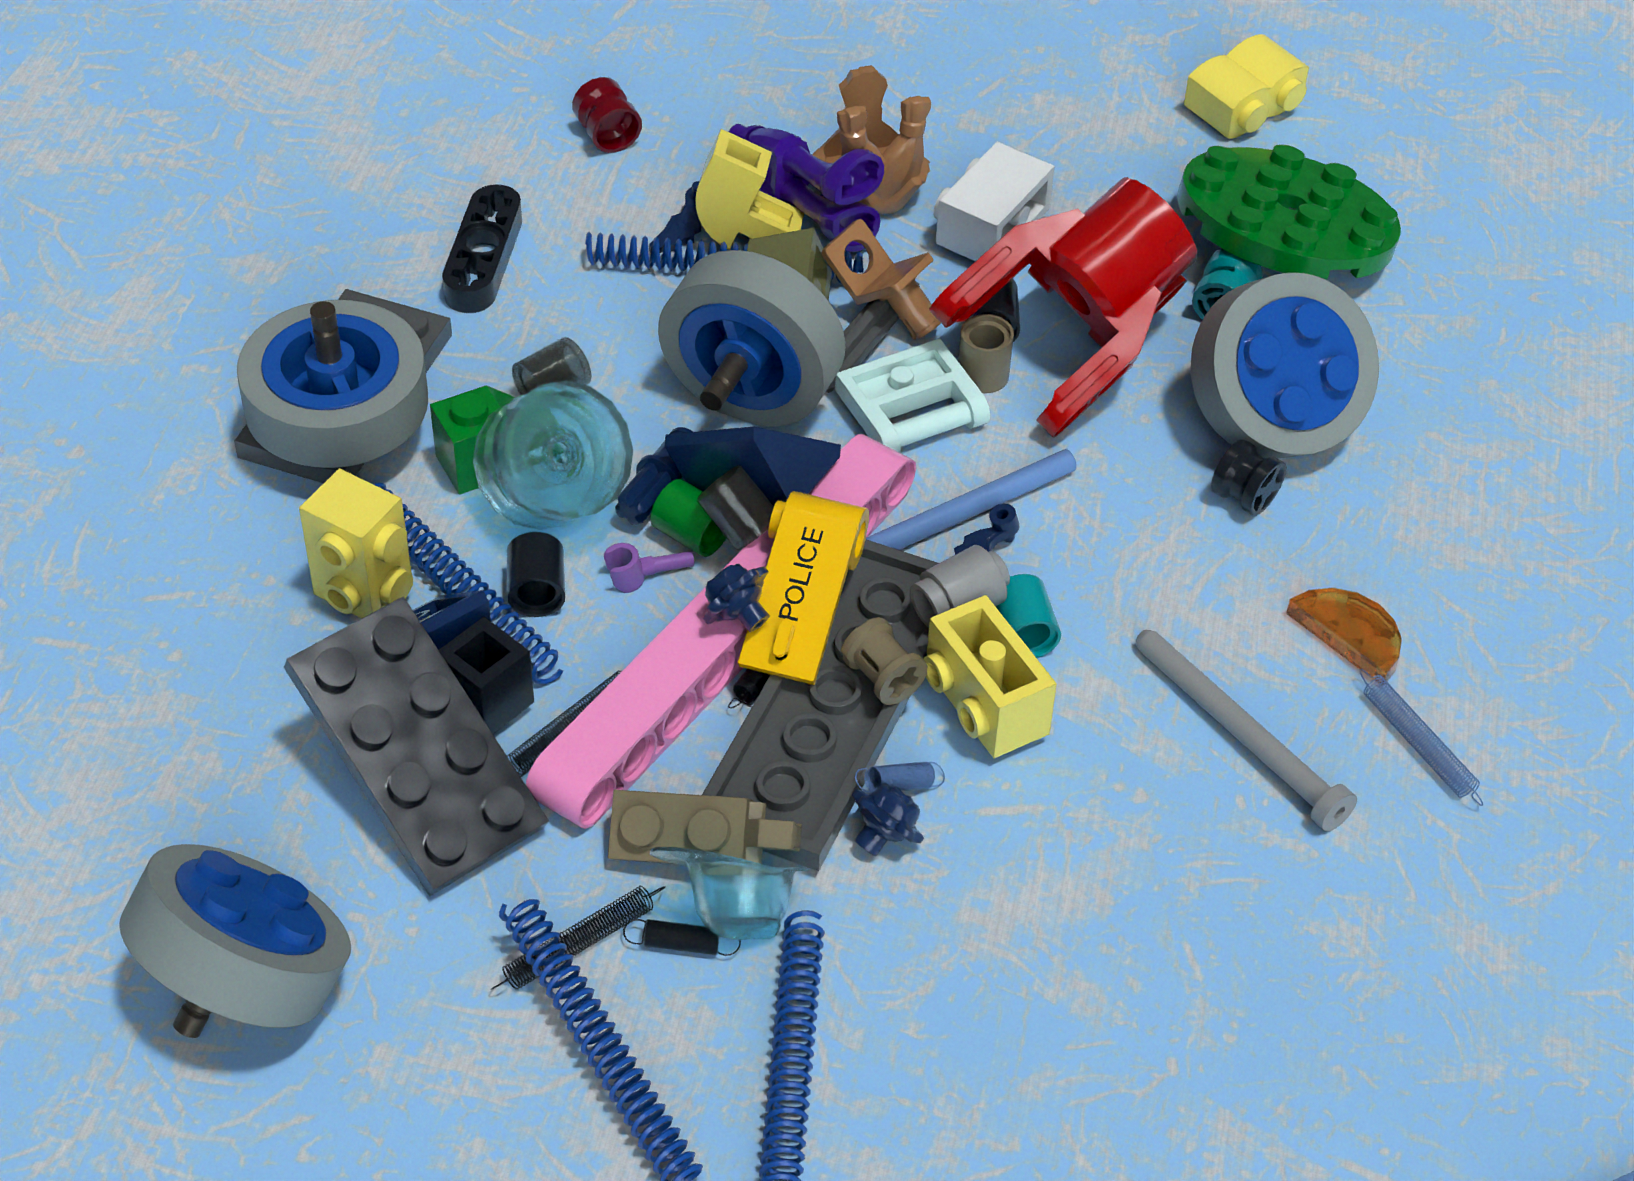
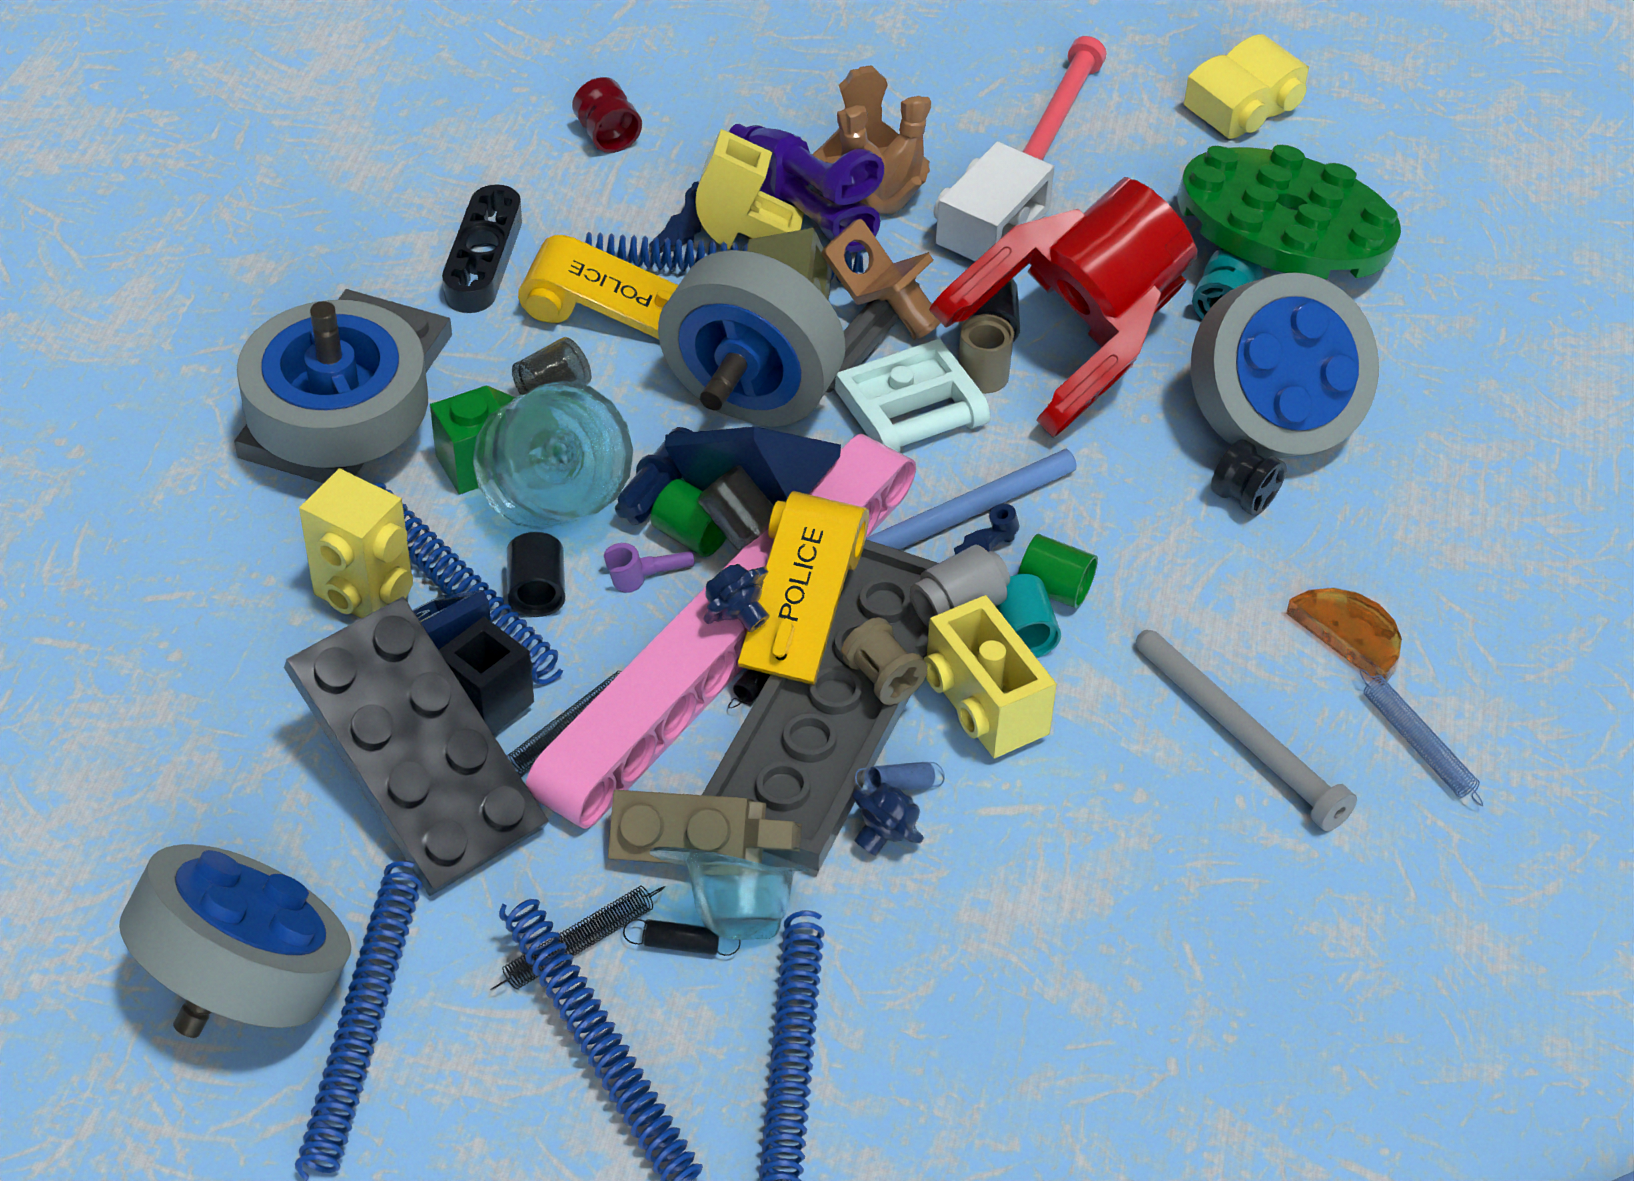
(325, 1128): none -> blue piece
(576, 272): none -> yellow door
(1061, 567): none -> green beam
(1085, 58): none -> coral bar

